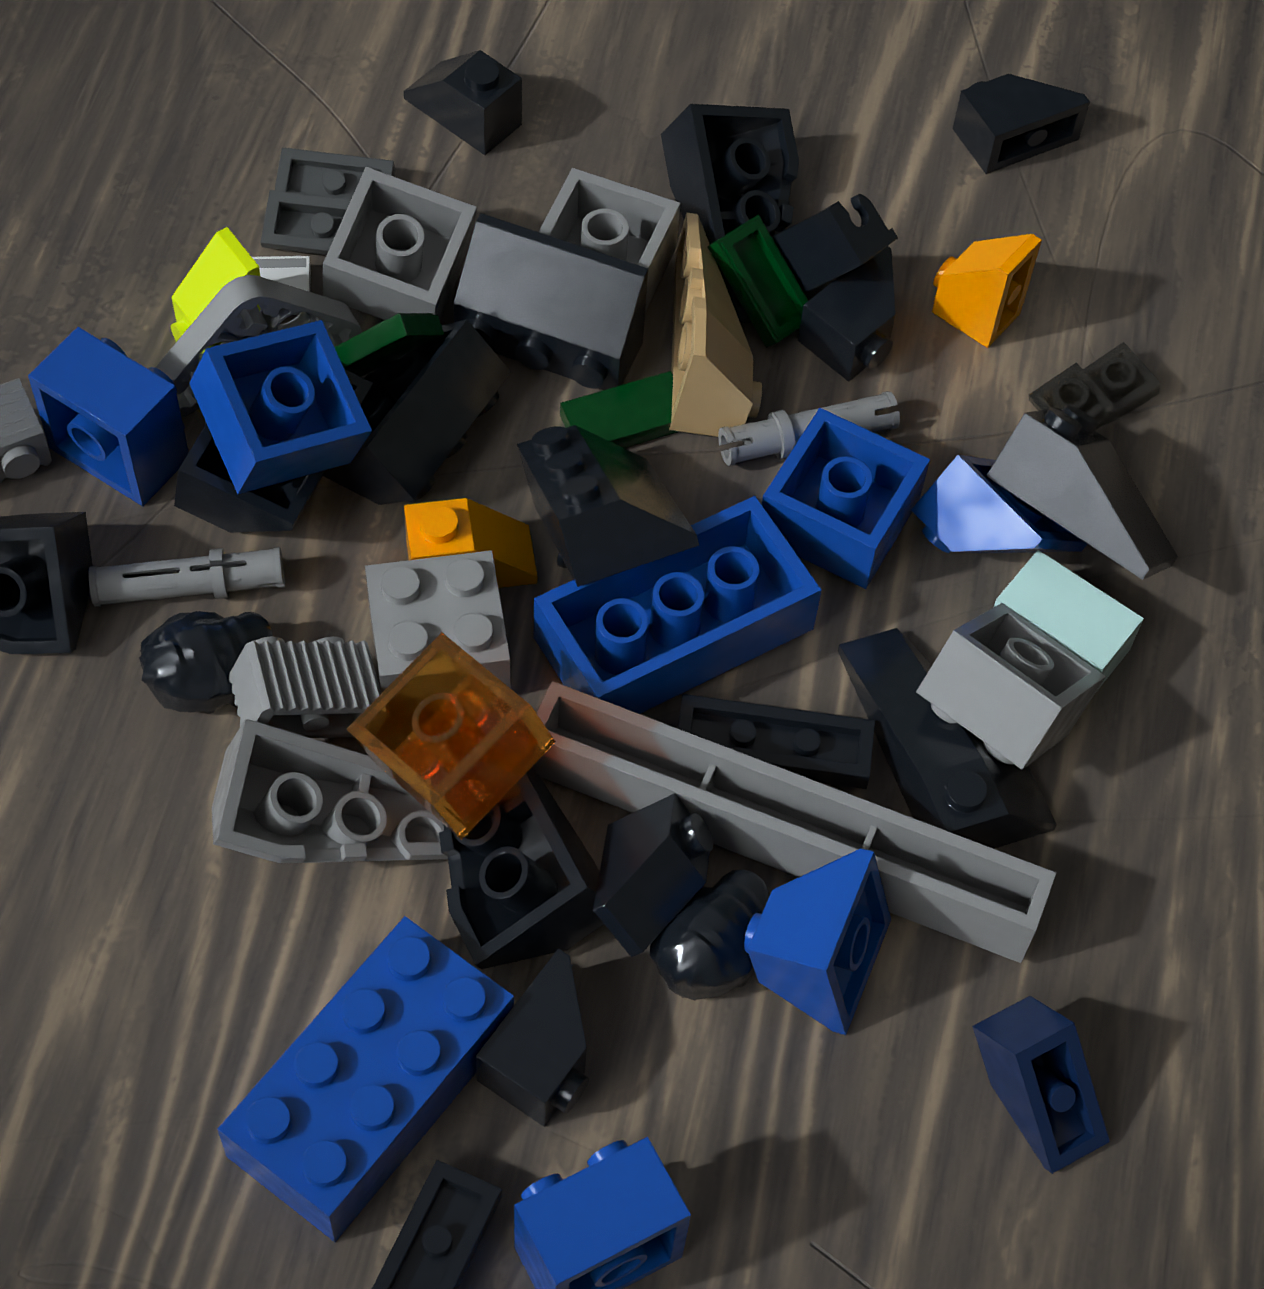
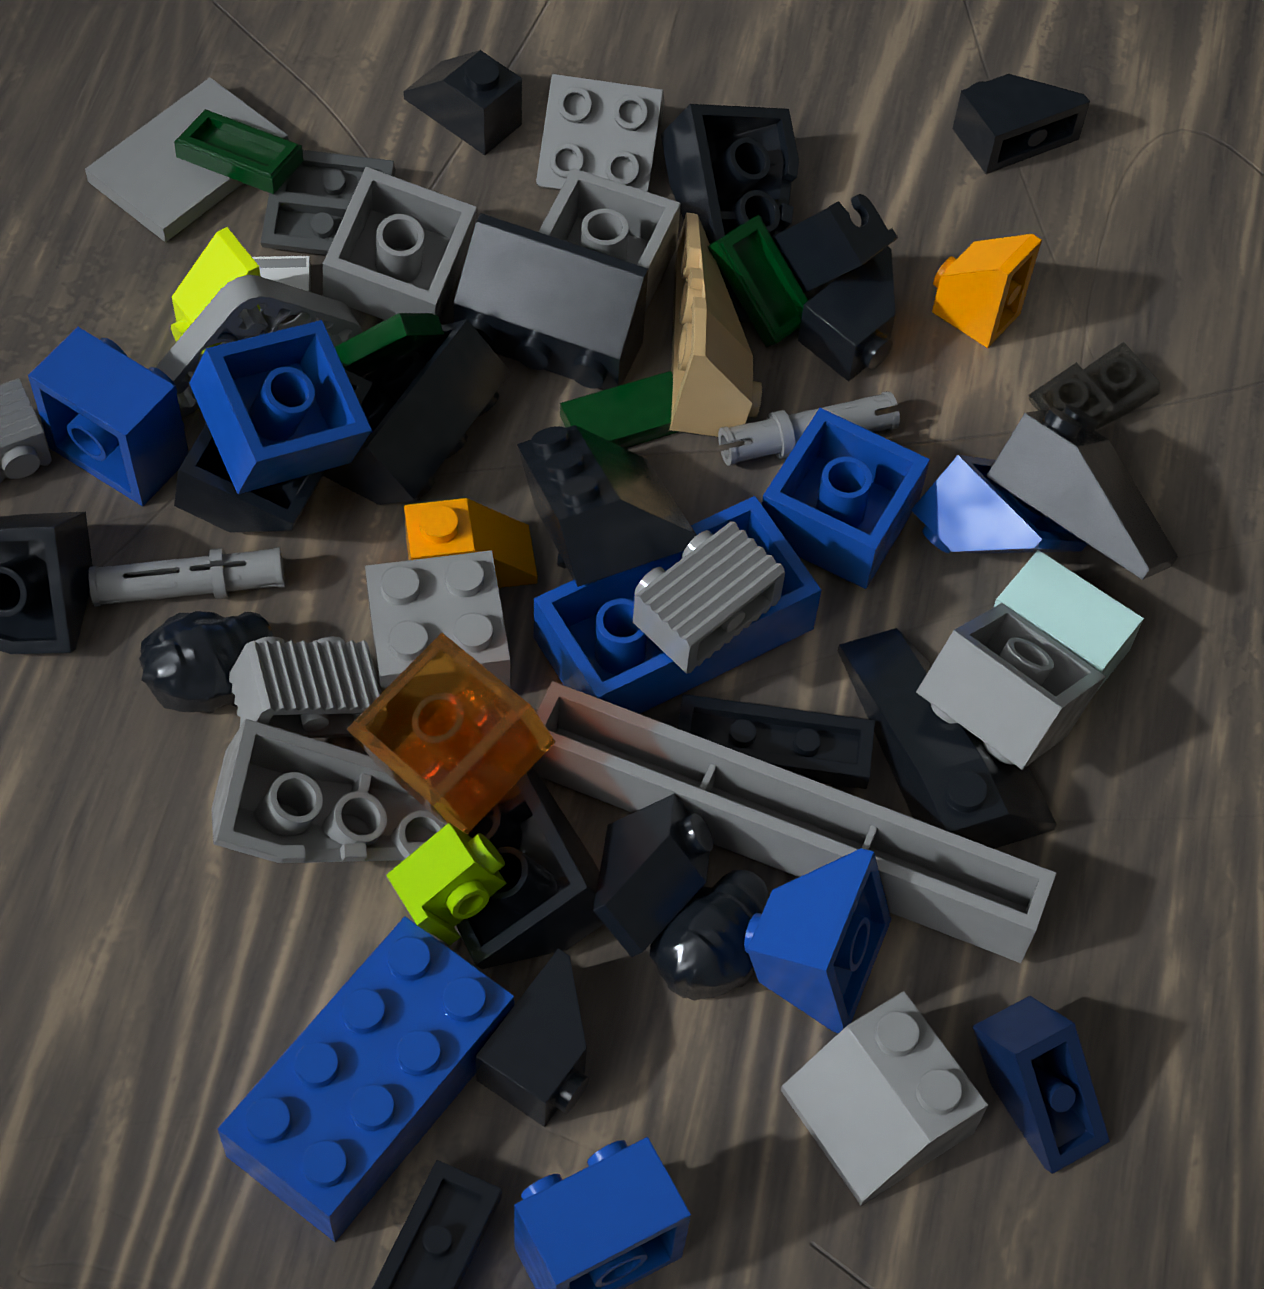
(155, 184): none -> light grey tile
(239, 151): none -> dark green tile
(448, 880): none -> lime brick
(600, 131): none -> light grey bracket
(707, 595): none -> light grey brick
(884, 1098): none -> light grey slope

